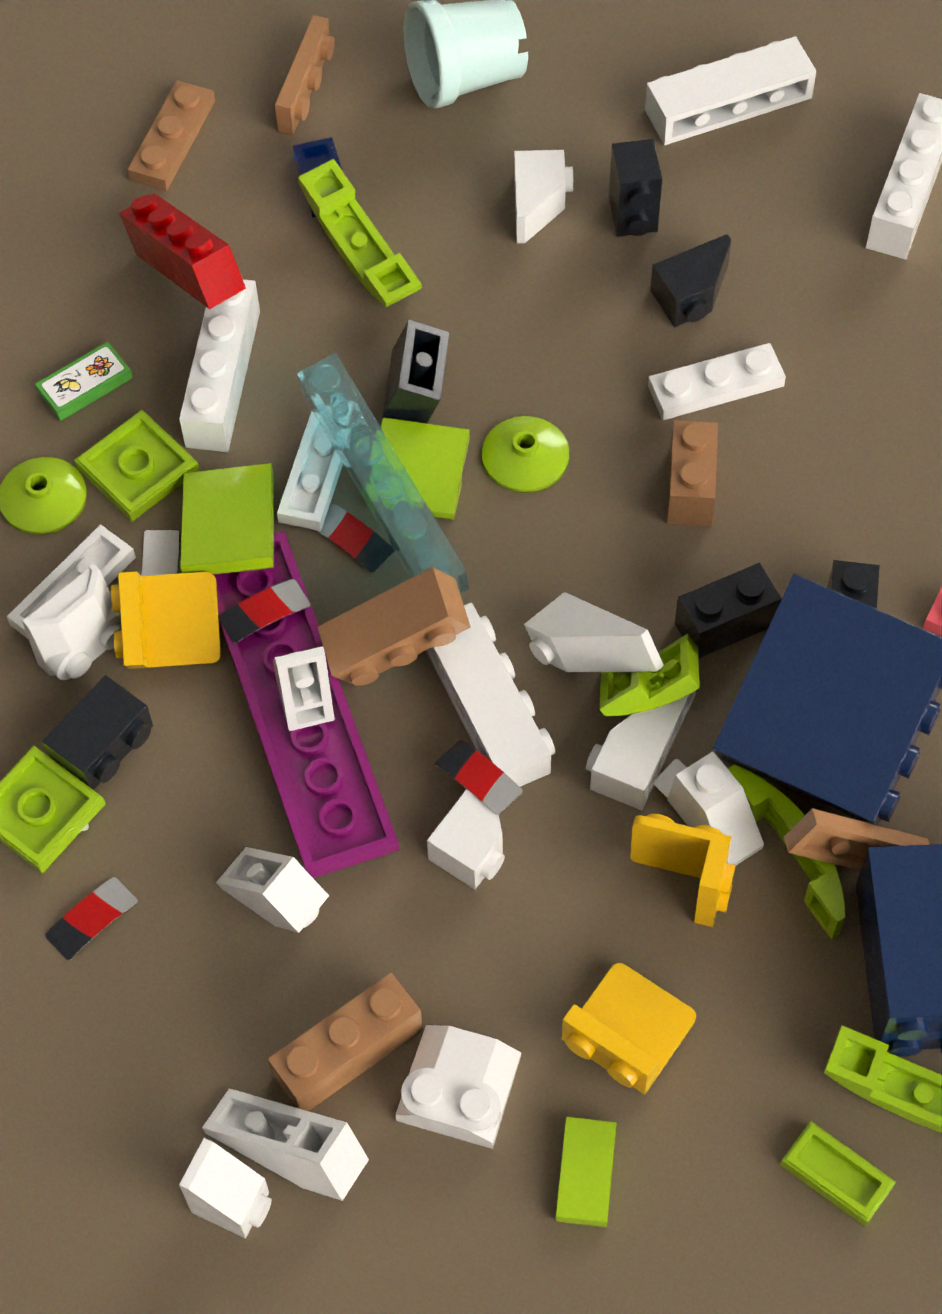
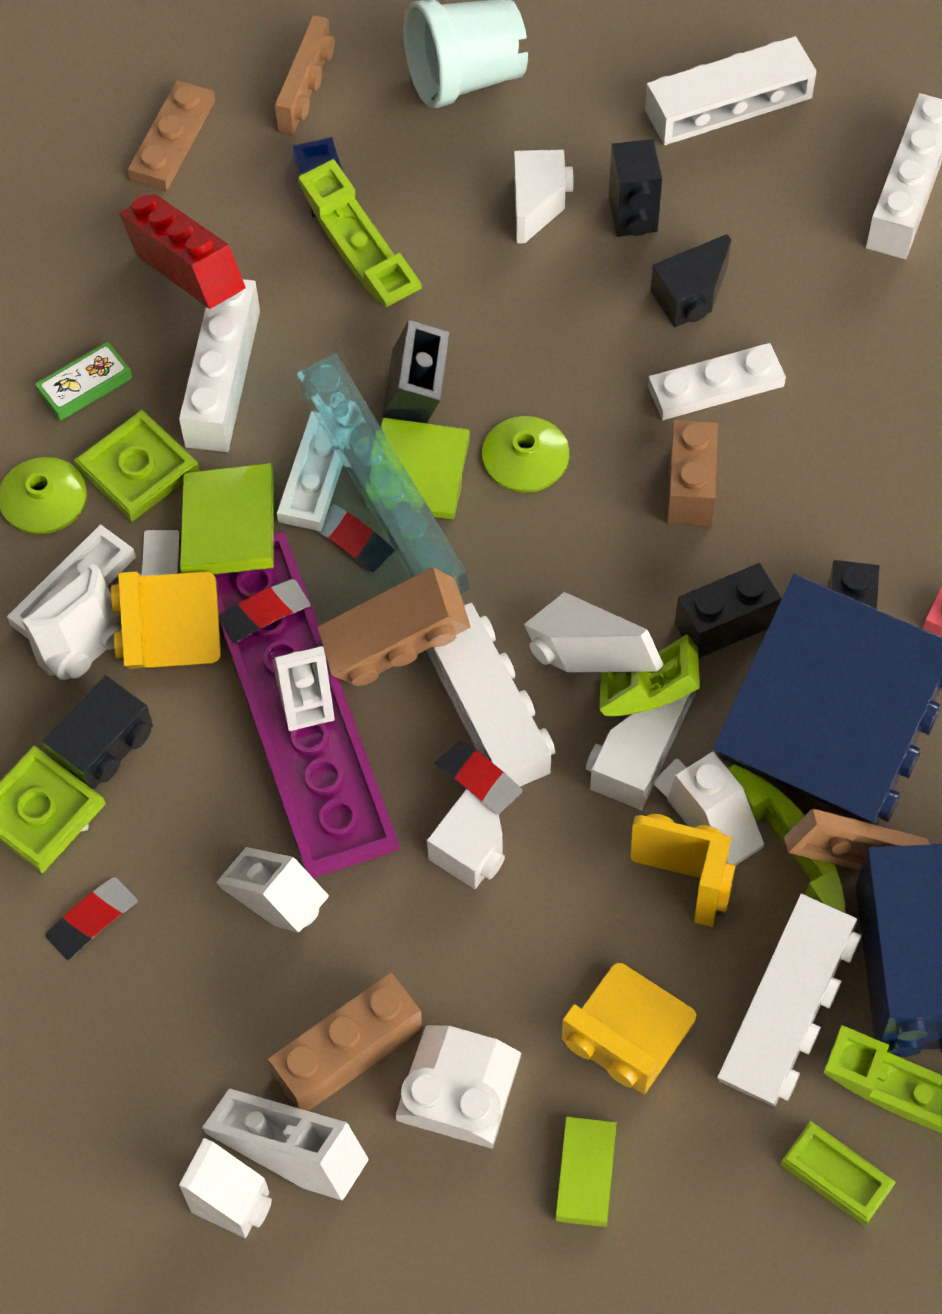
(788, 1000): none -> white brick

